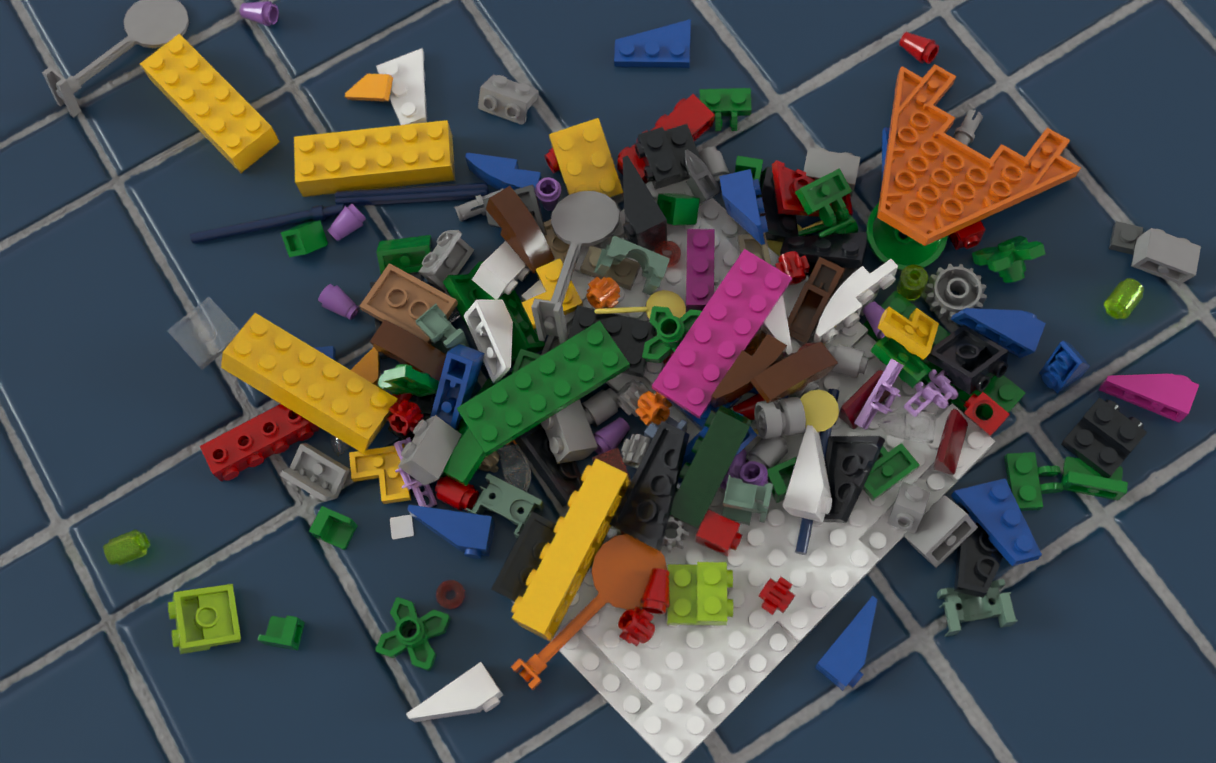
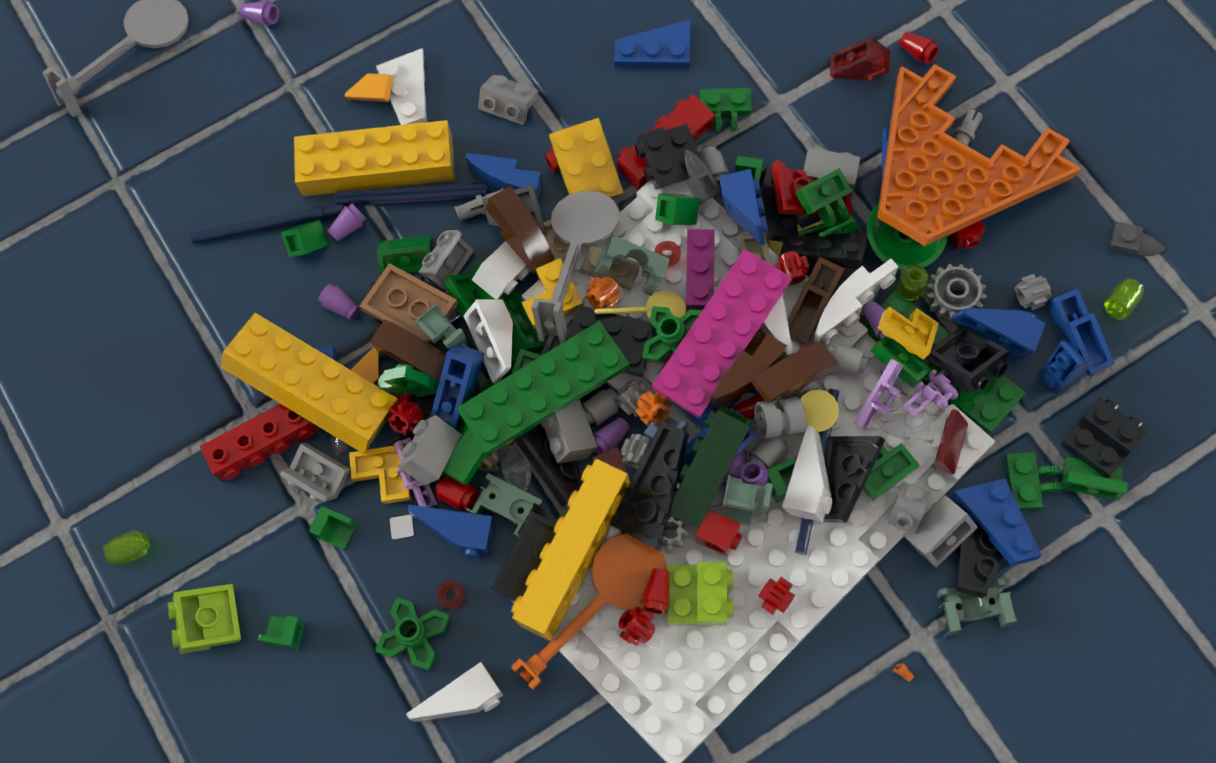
(204, 332): clear plate -> none
(210, 103): yellow brick -> none
(548, 192): medium lavender cone -> none
(644, 220): black slope -> none
(849, 651): blue slope -> none
(853, 406): dark red slope -> none
(860, 61): none -> clear red slope
(902, 670): none -> orange piece
(988, 426): red brick -> none
(1009, 257): green plant -> none
(1033, 291): none -> light grey gear
(1080, 329): none -> blue slope
(1159, 393): dark pink slope -> none
(1166, 256): light grey brick -> none

